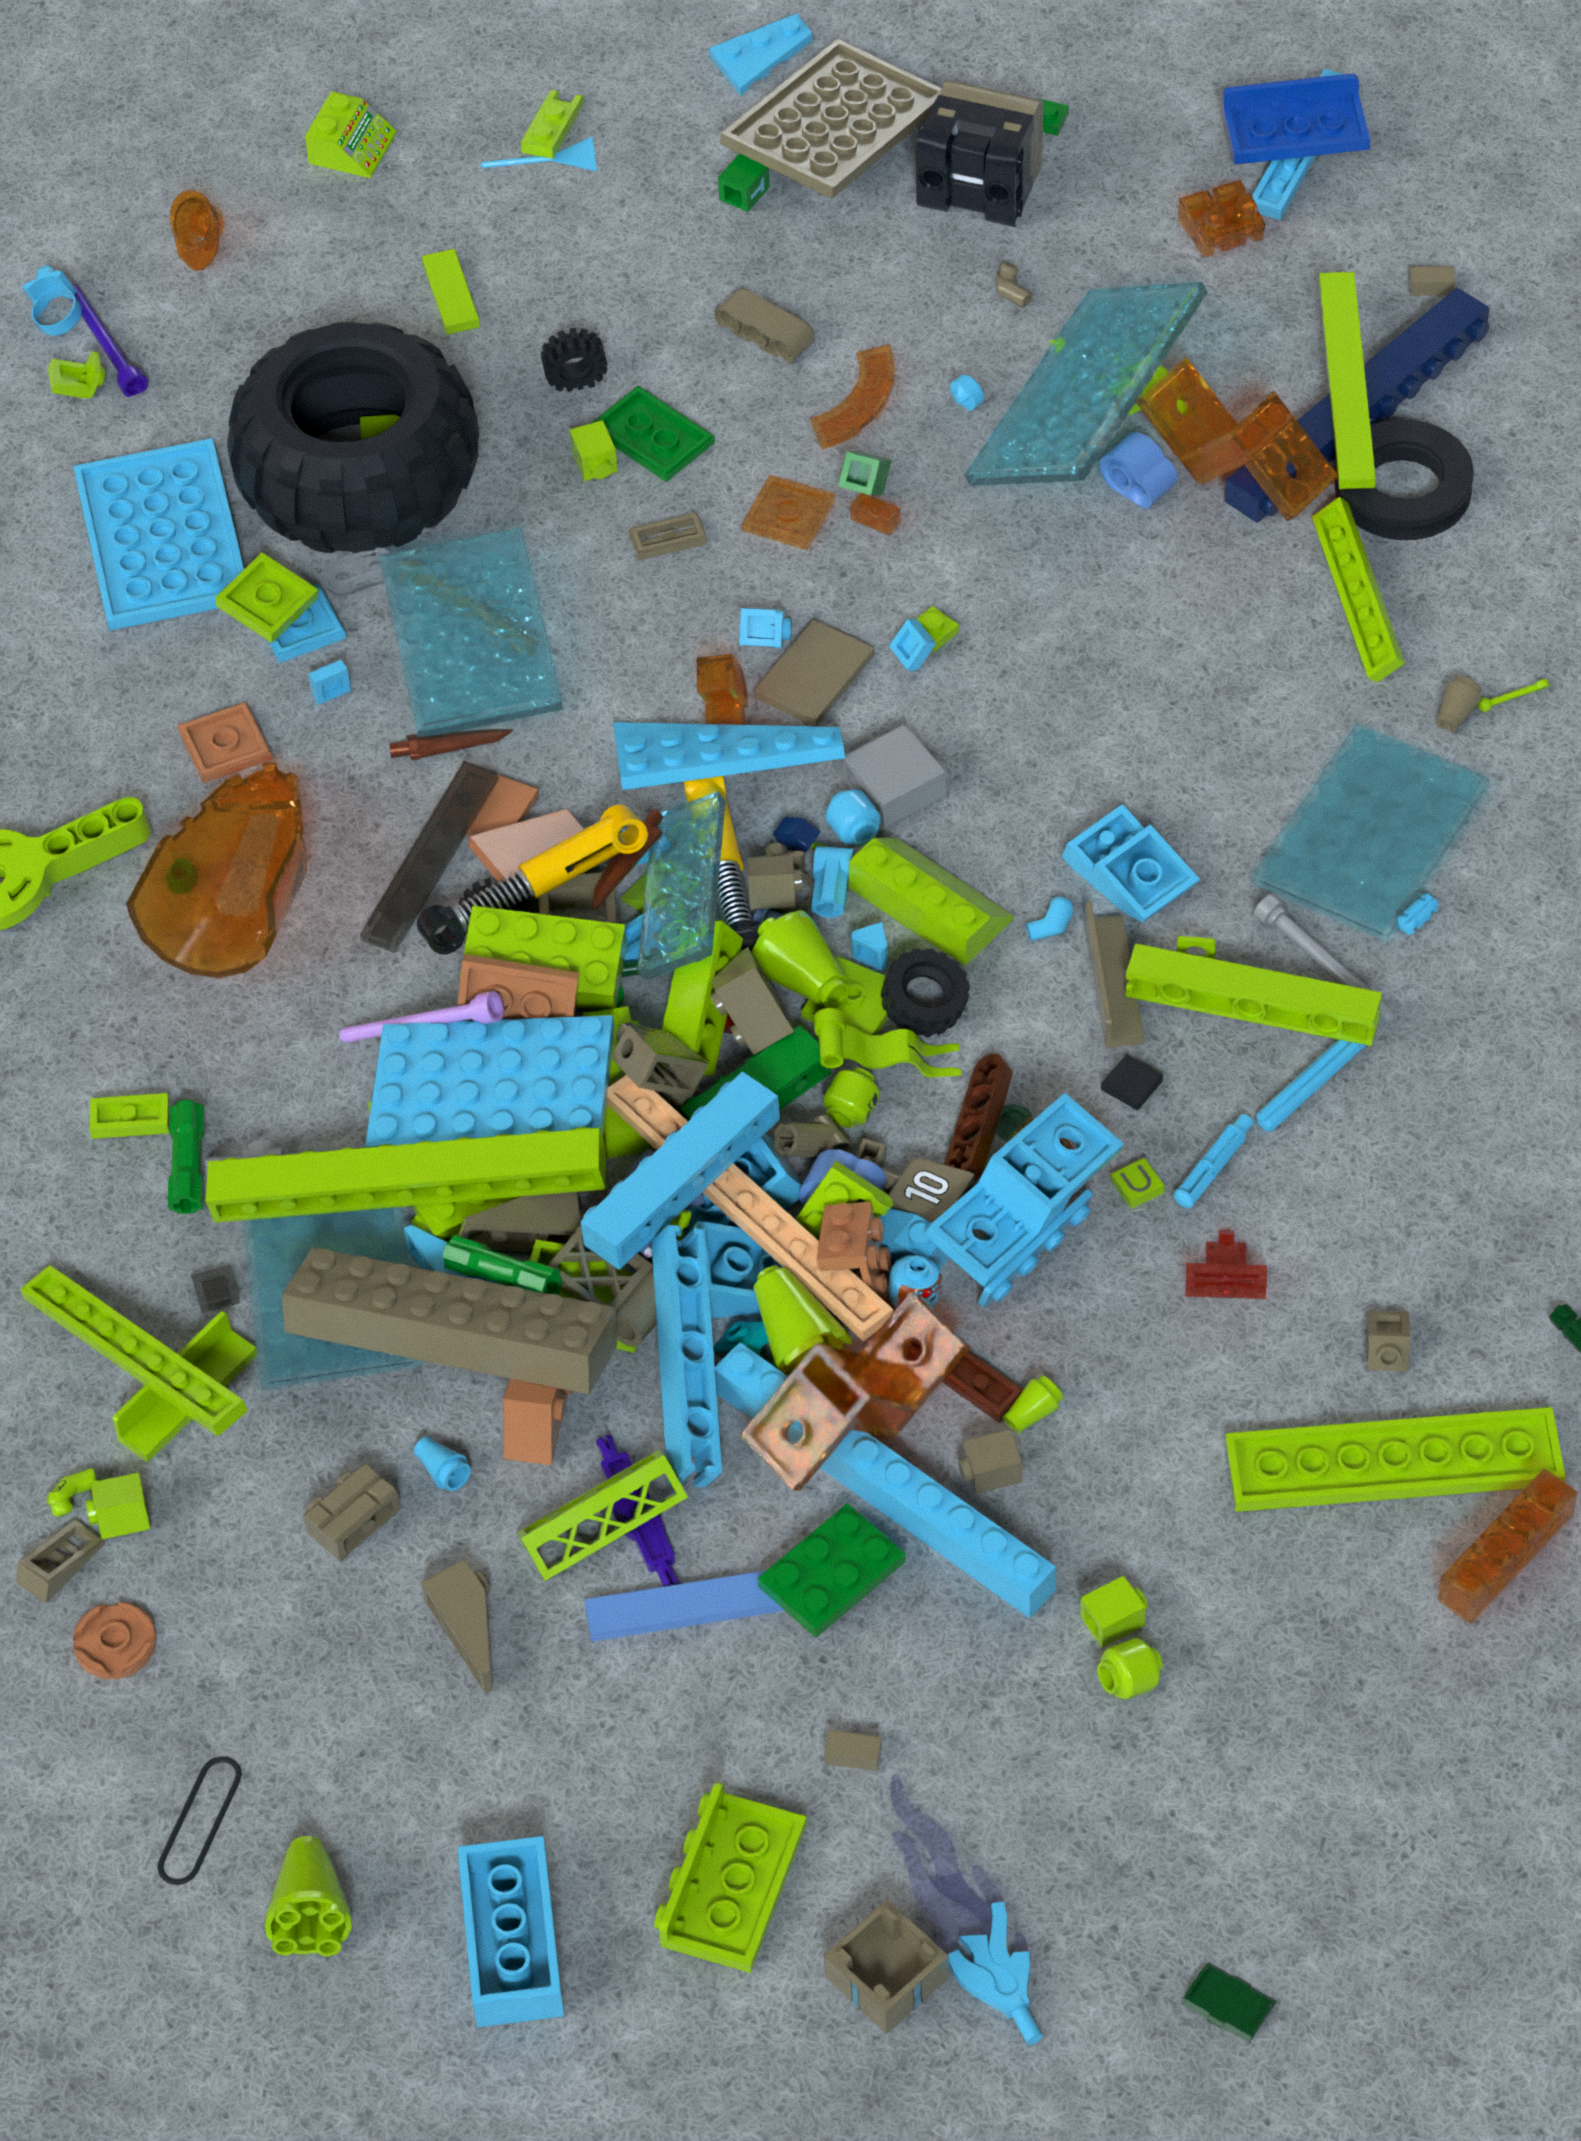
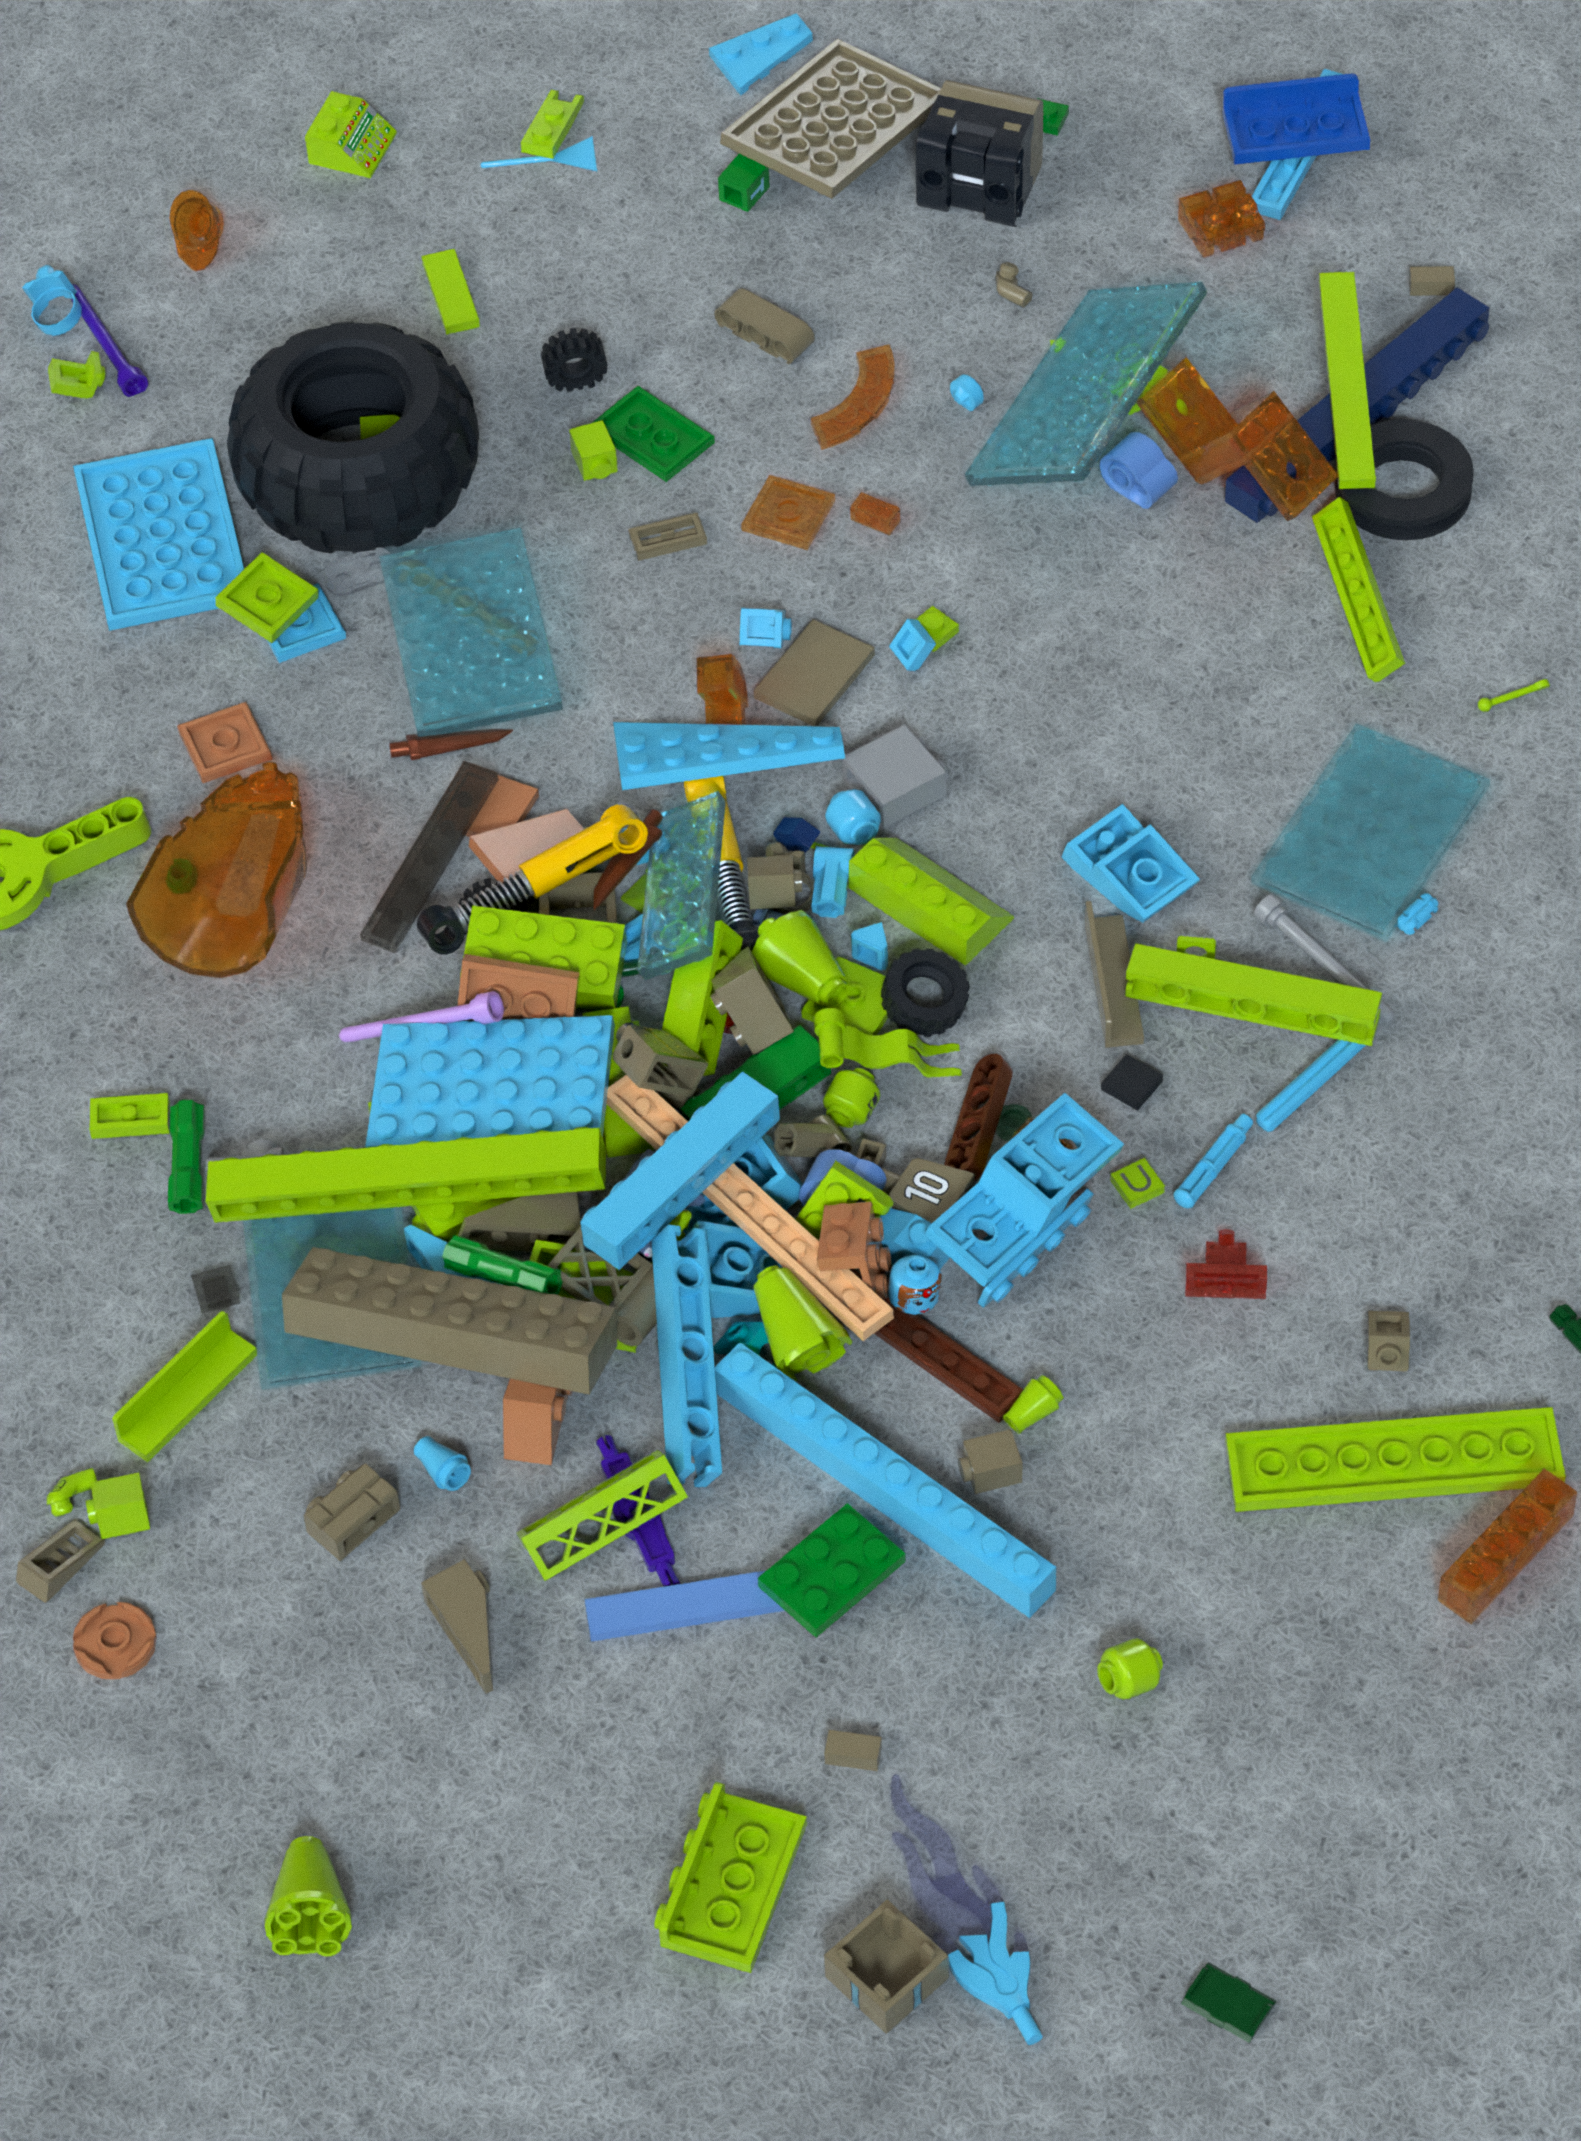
(134, 1350): lime plate -> none
(160, 1867): black piece -> none
(329, 682): medium azure plate -> none
(510, 1932): medium azure brick -> none
(854, 1391): clear orange bracket -> none
(864, 473): brick -> none
(1054, 921): medium azure arm -> none
(1113, 1611): lime brick -> none
(1458, 702): dark tan cone -> none

